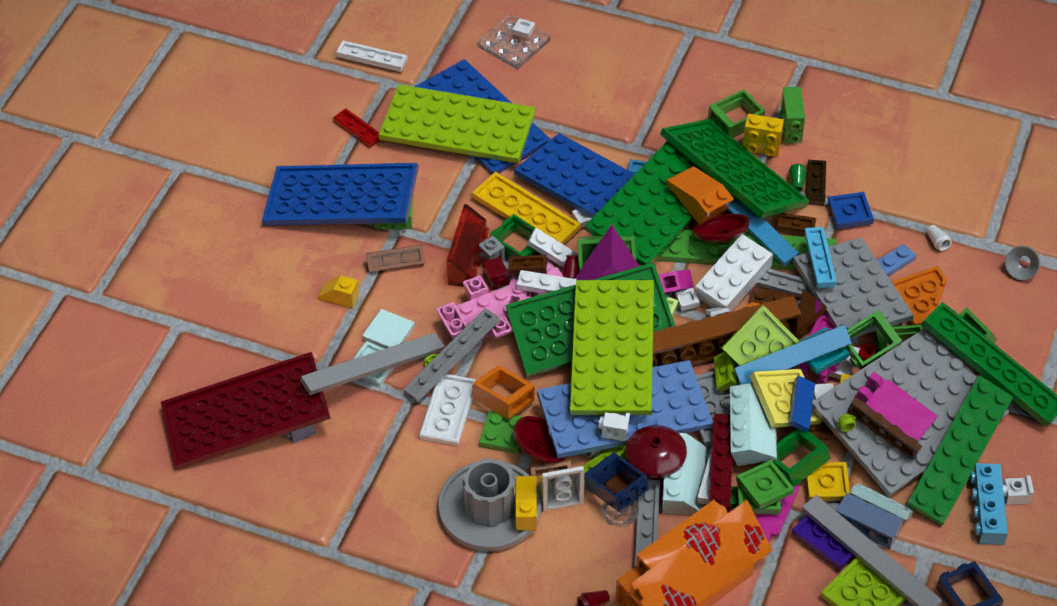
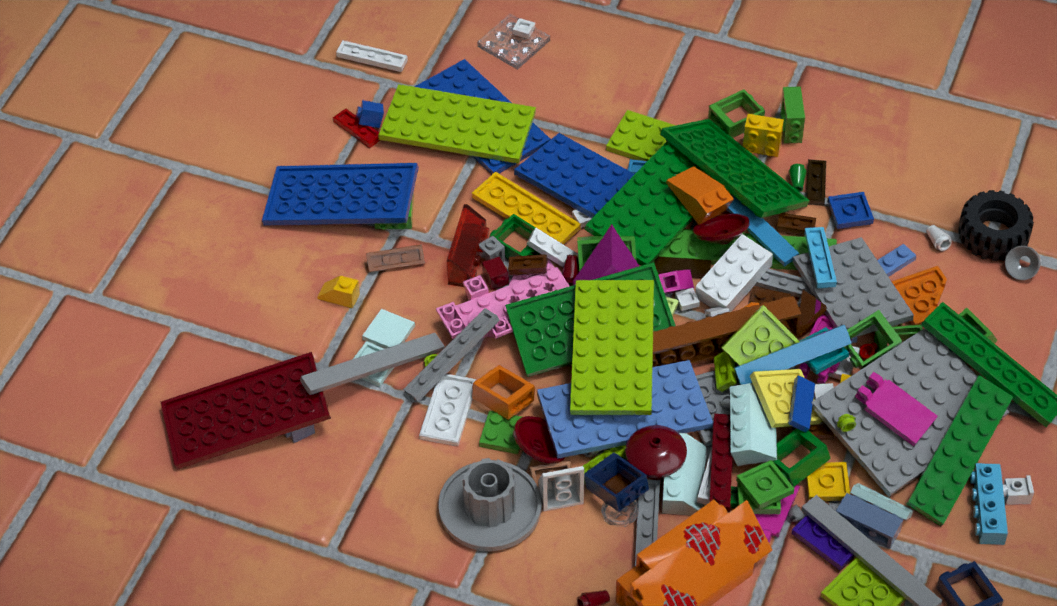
(370, 113): none -> blue brick
(526, 502): yellow slope -> none
(542, 282): white plate -> none
(614, 426): white brick -> none
(637, 136): none -> lime plate
(697, 267): none -> dark brown tile
(796, 511): none -> light grey hinge
(885, 429): reddish brown plate -> none
(999, 208): none -> black tyre

